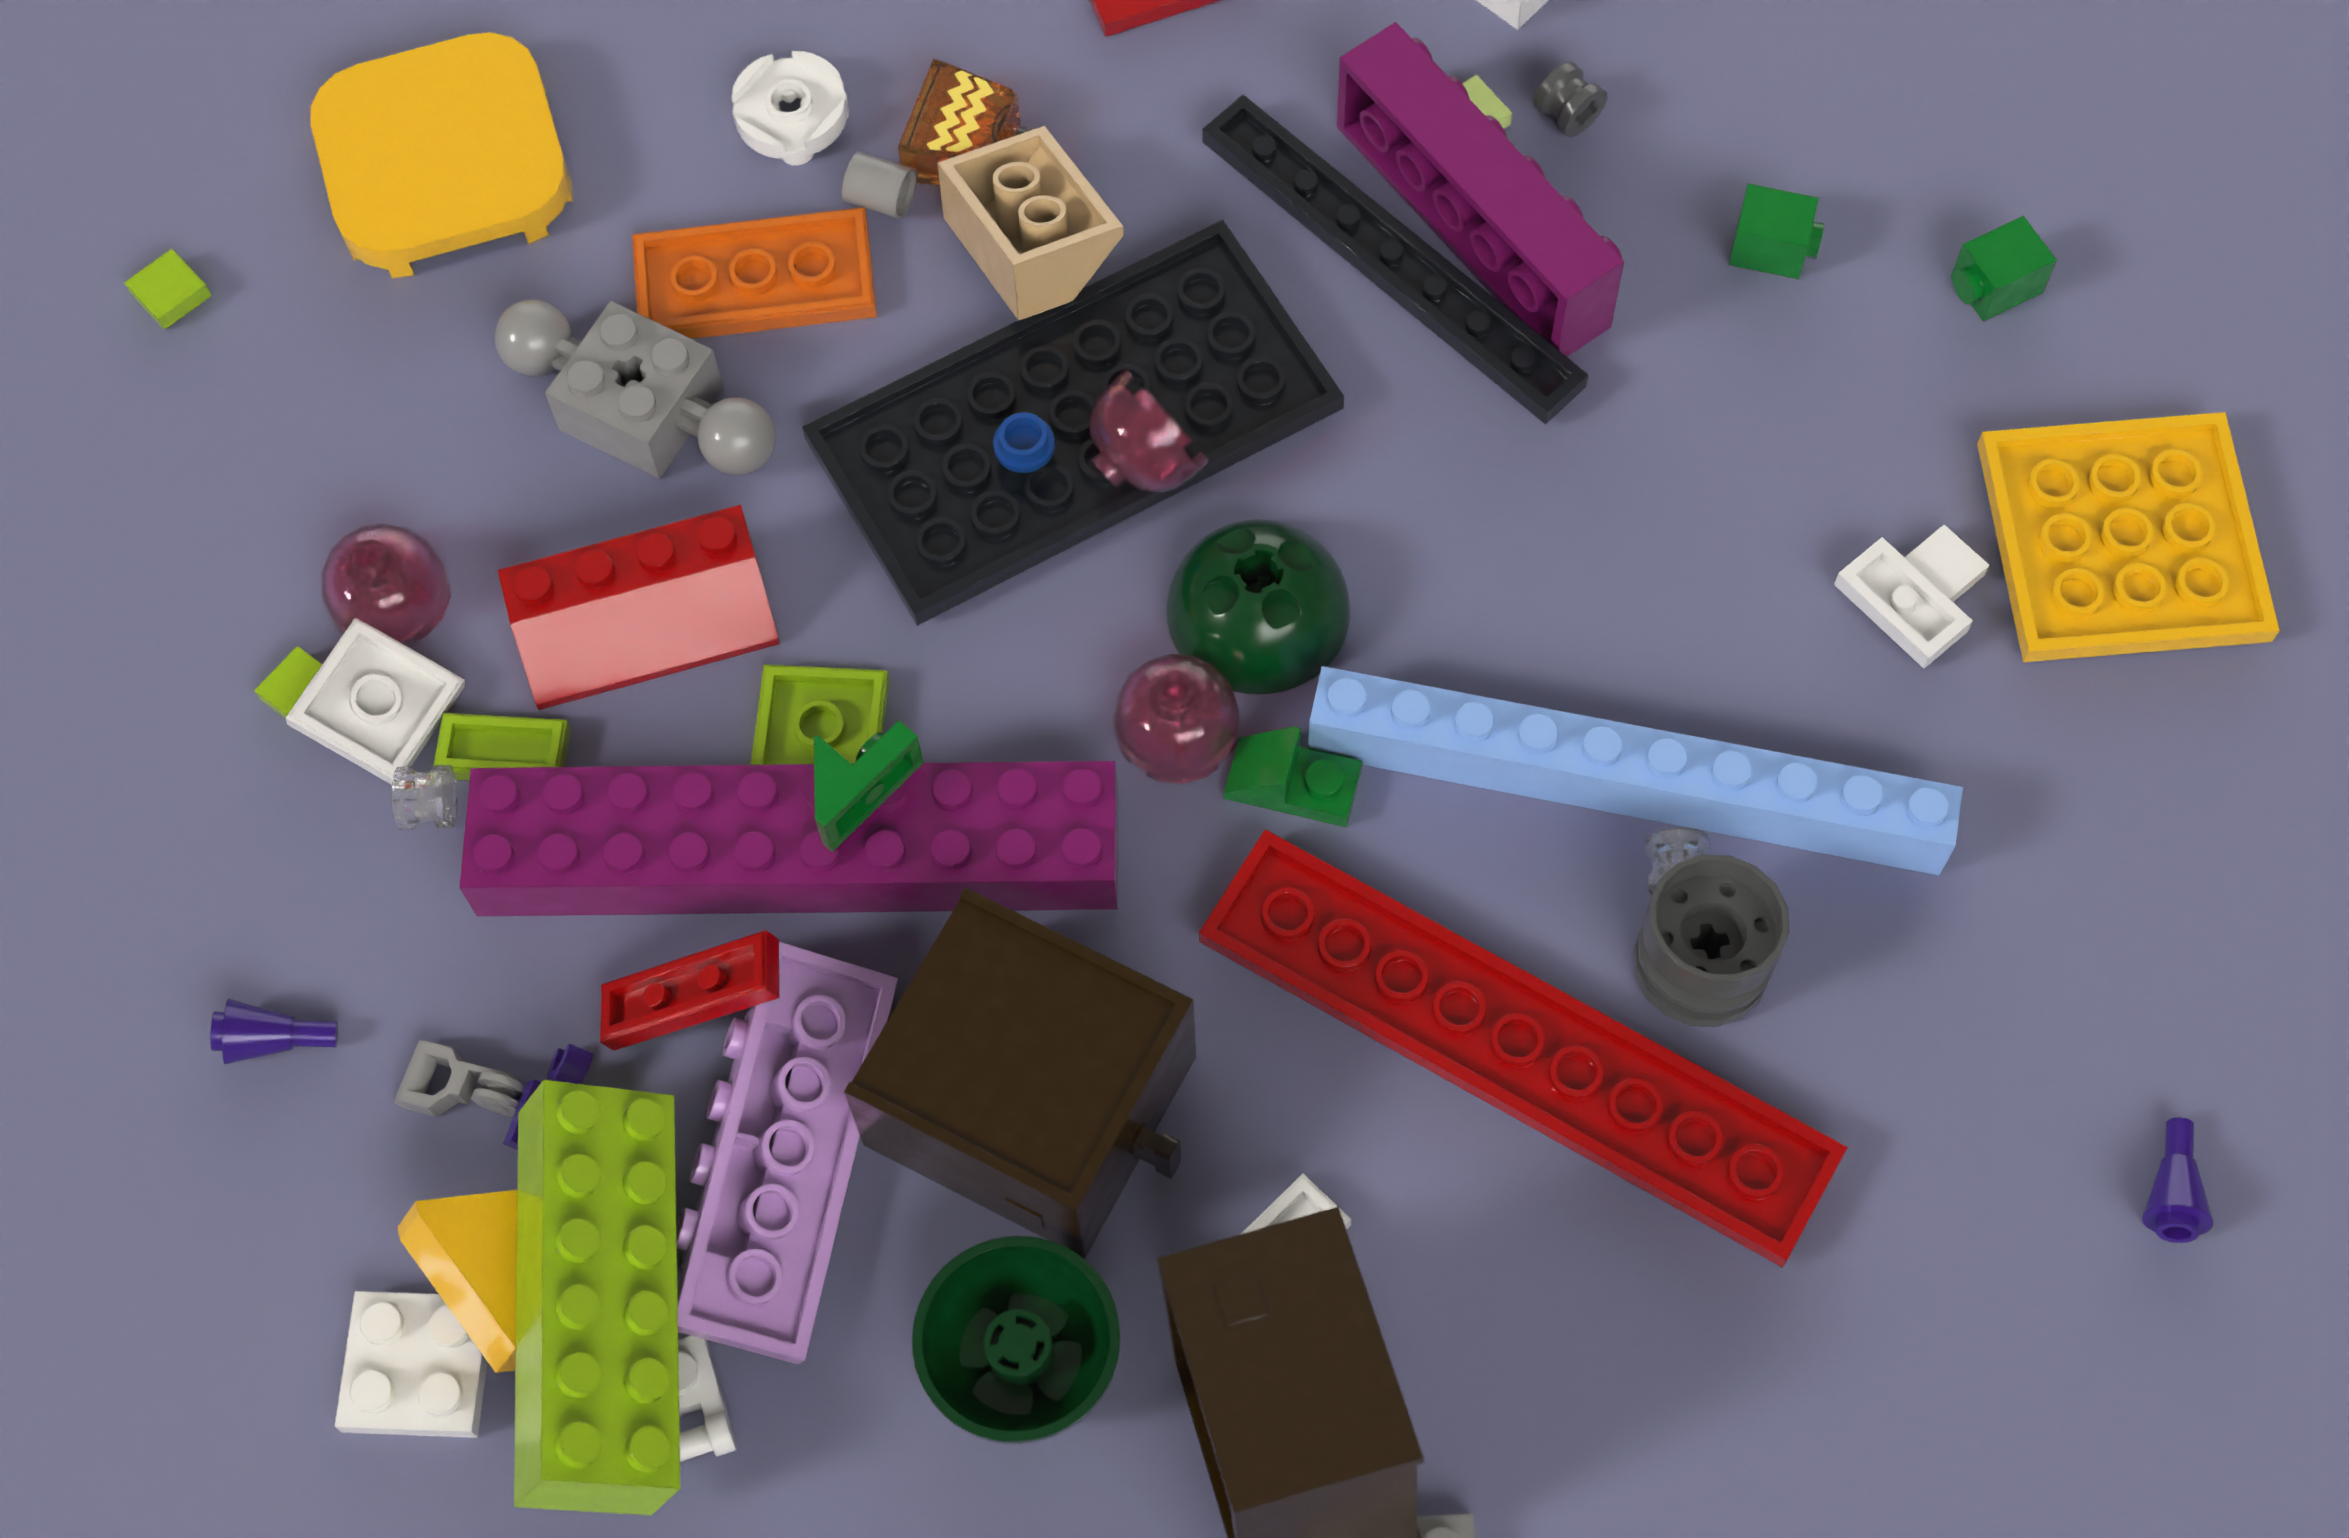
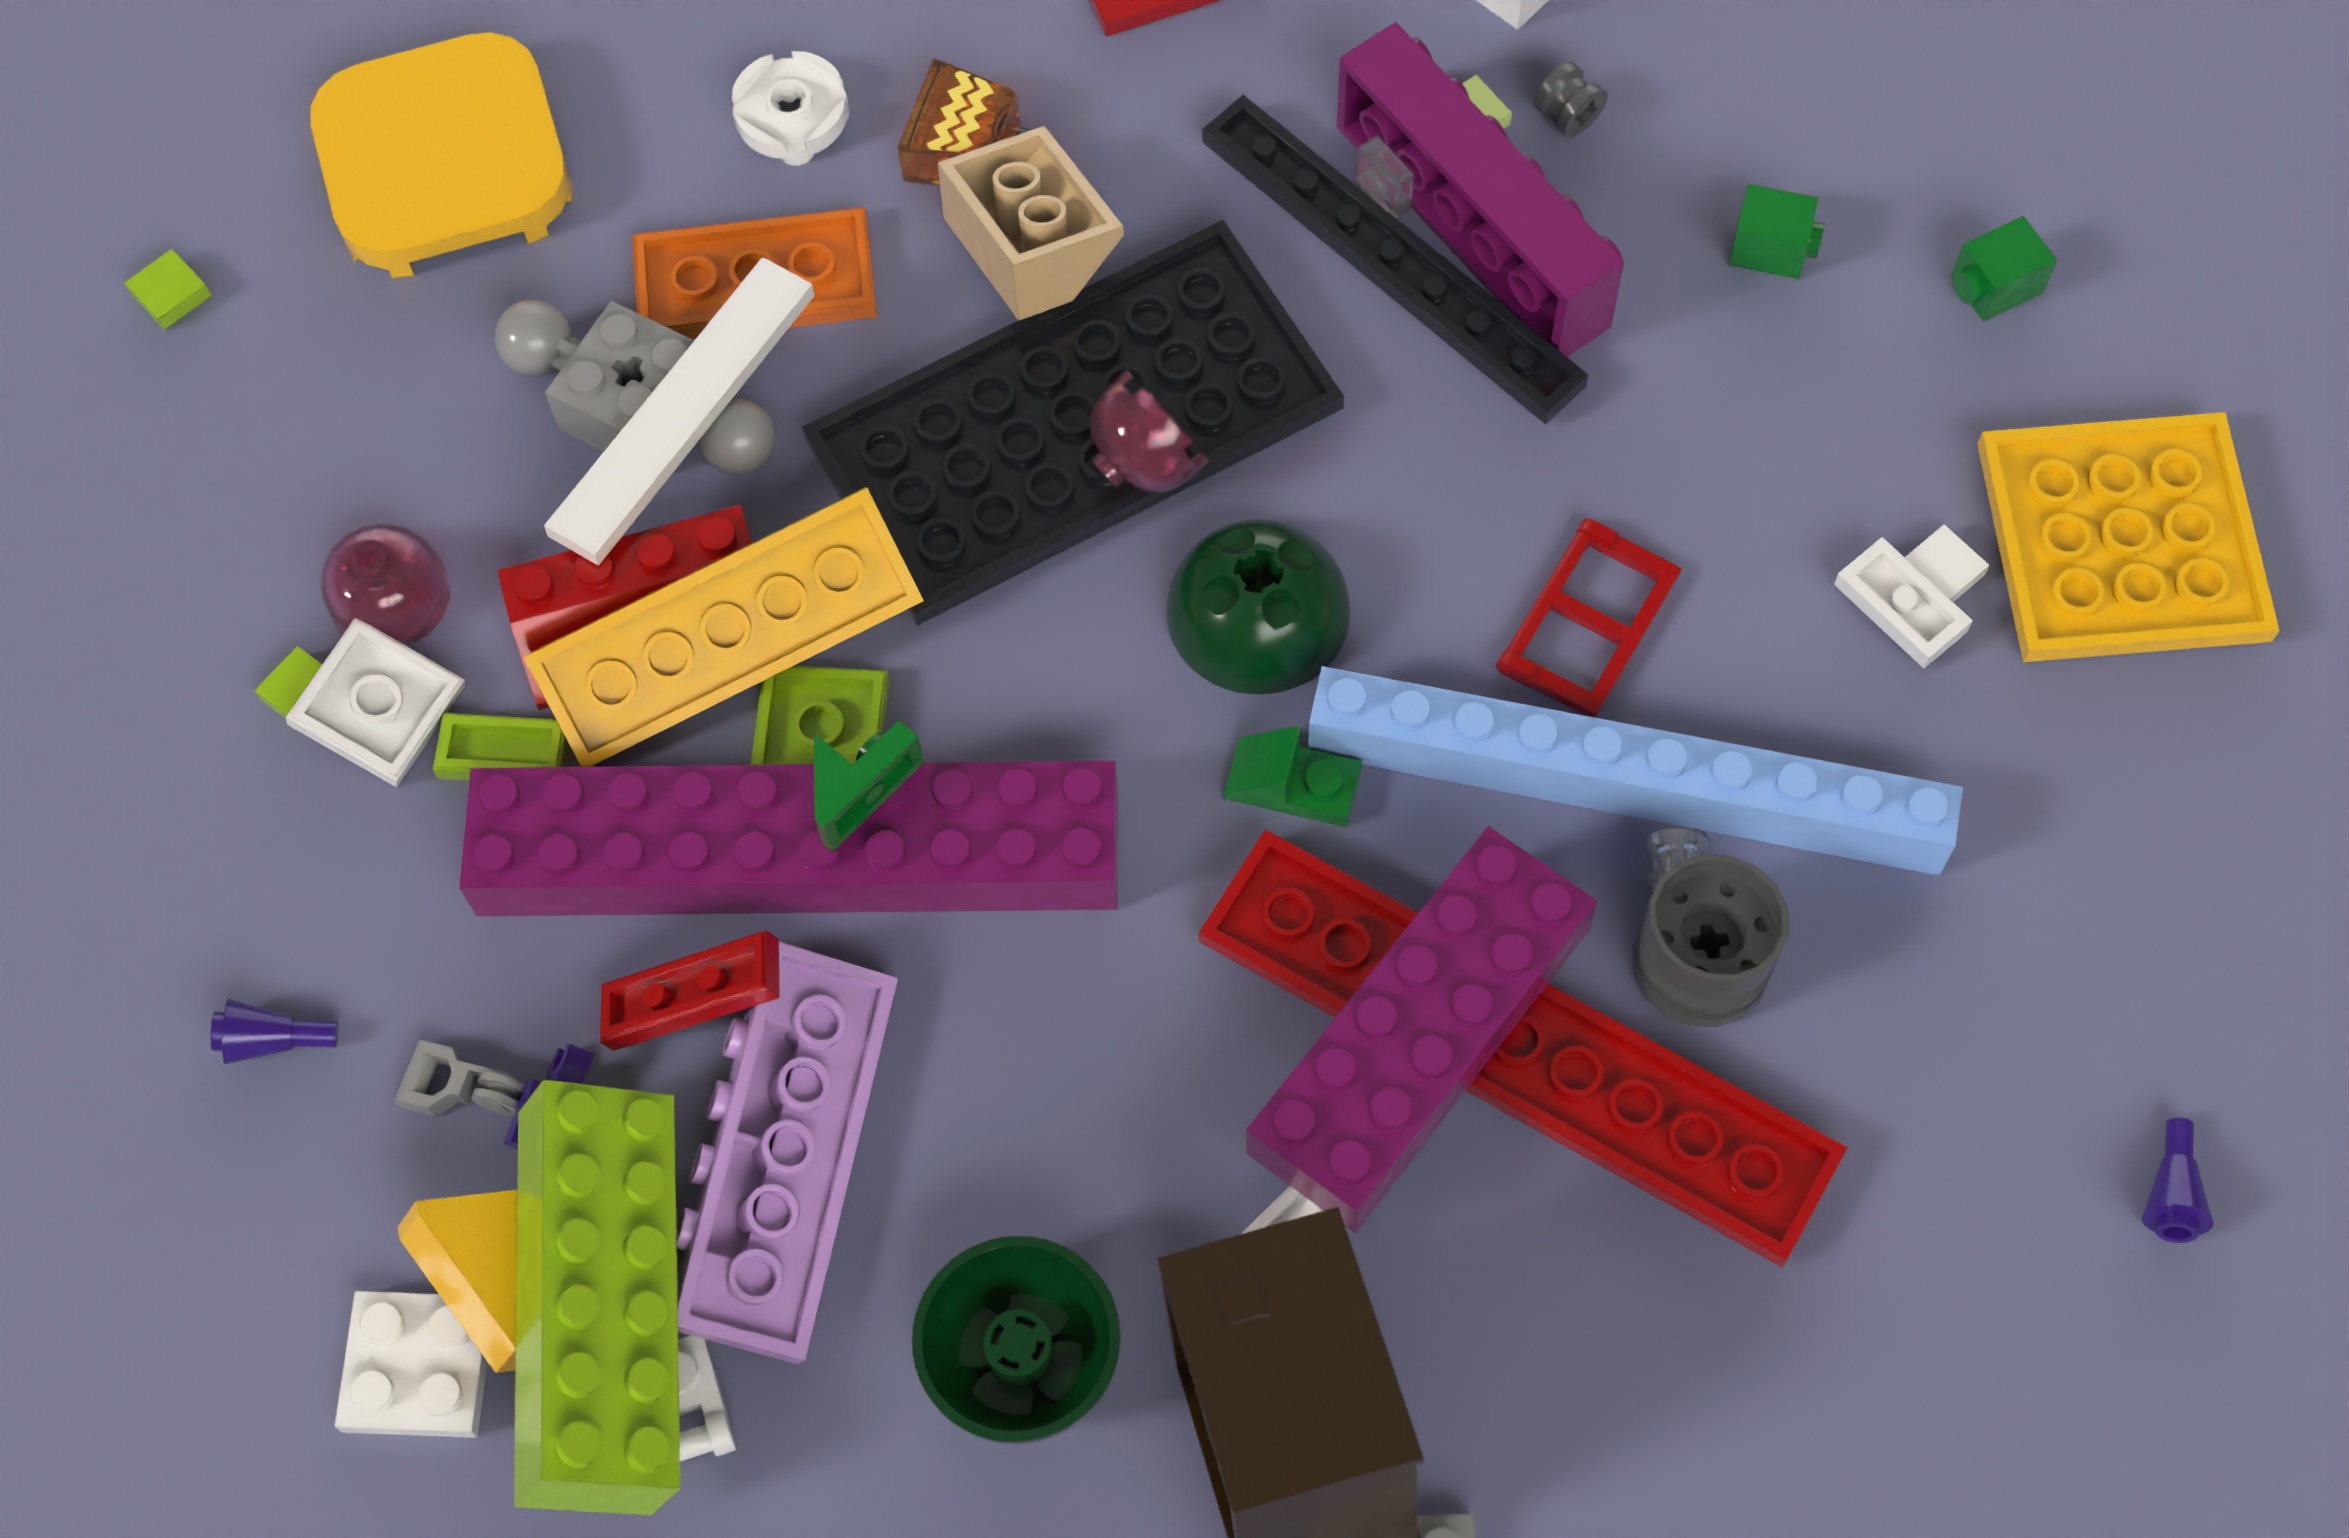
(424, 797): clear wheel -> none
(679, 411): none -> white tile
(724, 628): none -> yellow plate
(879, 185): light grey beam -> none
(1024, 443): blue plate -> none
(1026, 1073): dark brown piece -> none
(1176, 718): clear pink cylinder -> none
(1384, 177): none -> clear plate
(1420, 1028): none -> magenta brick
(1608, 542): none -> red window

